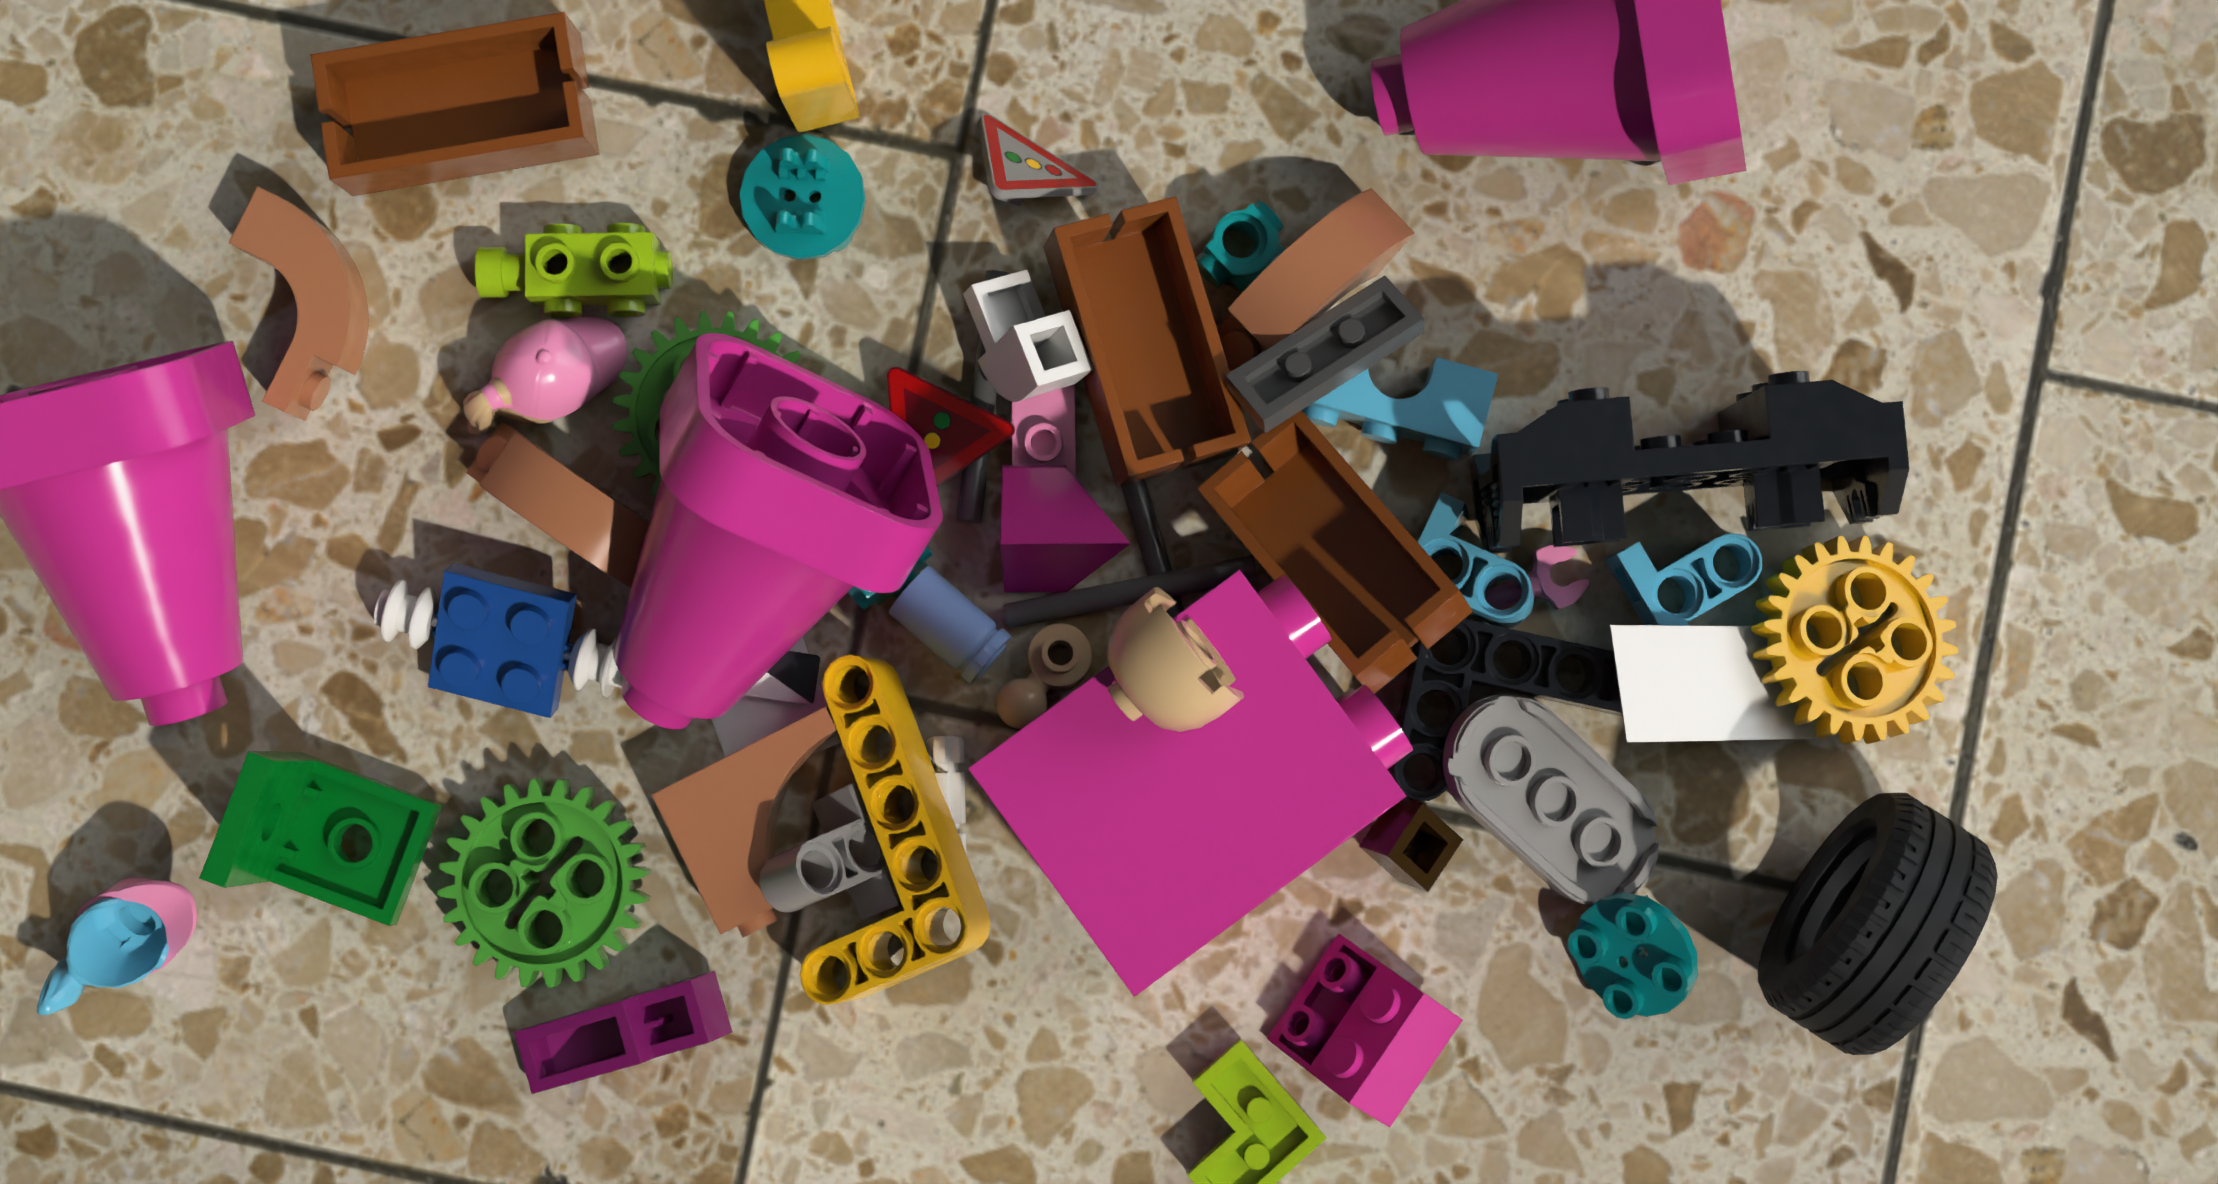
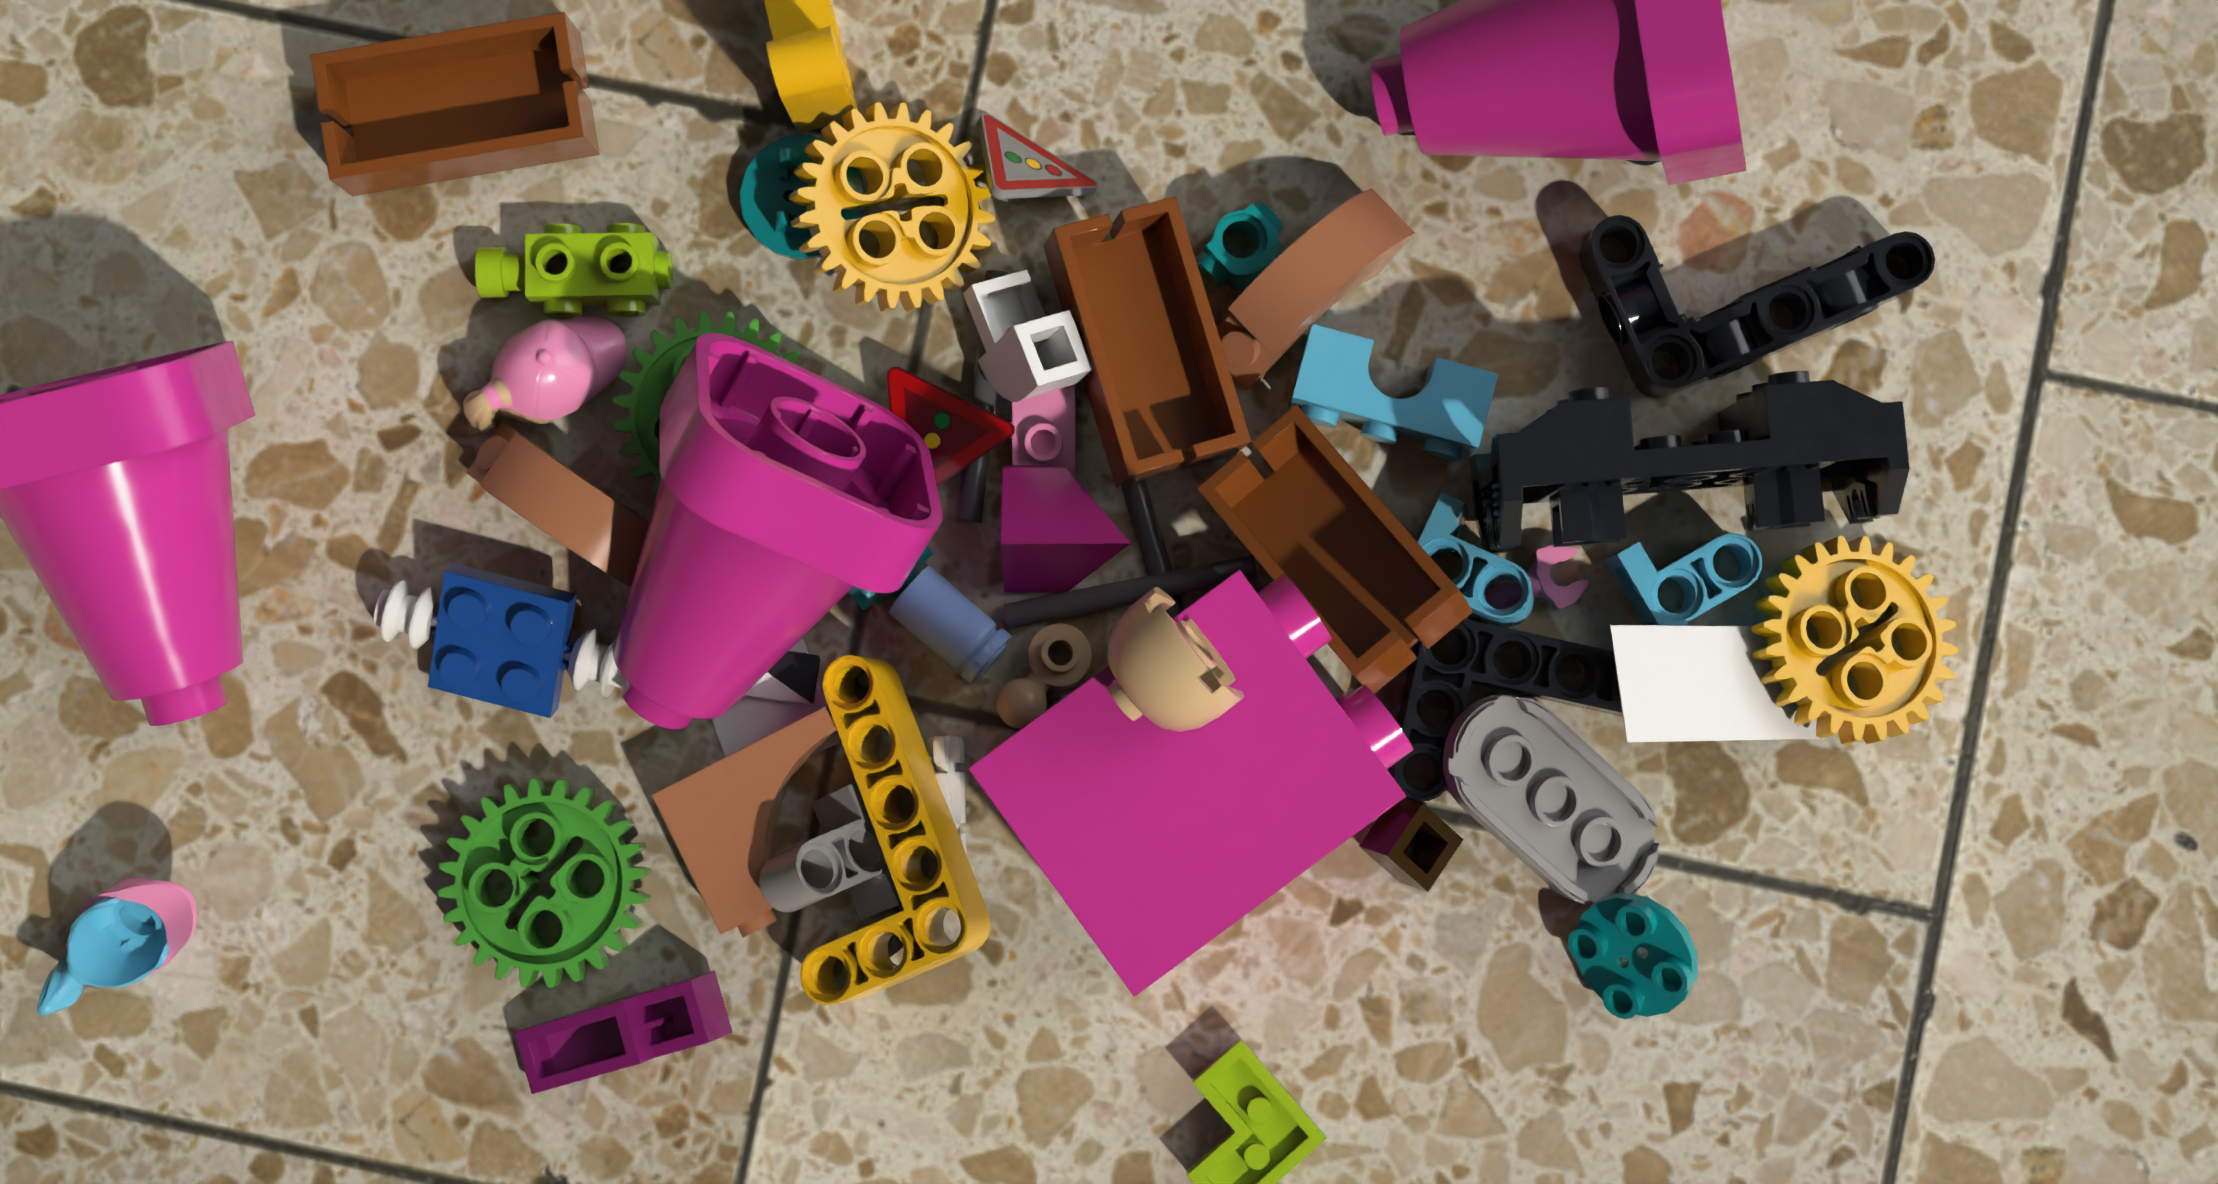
(290, 828): green bracket -> none
(327, 296): nougat arch -> none
(881, 151): none -> yellow gear
(1325, 354): dark grey plate -> none
(1364, 1030): dark pink slope -> none
(1645, 319): none -> black beam
(1878, 924): black tyre -> none

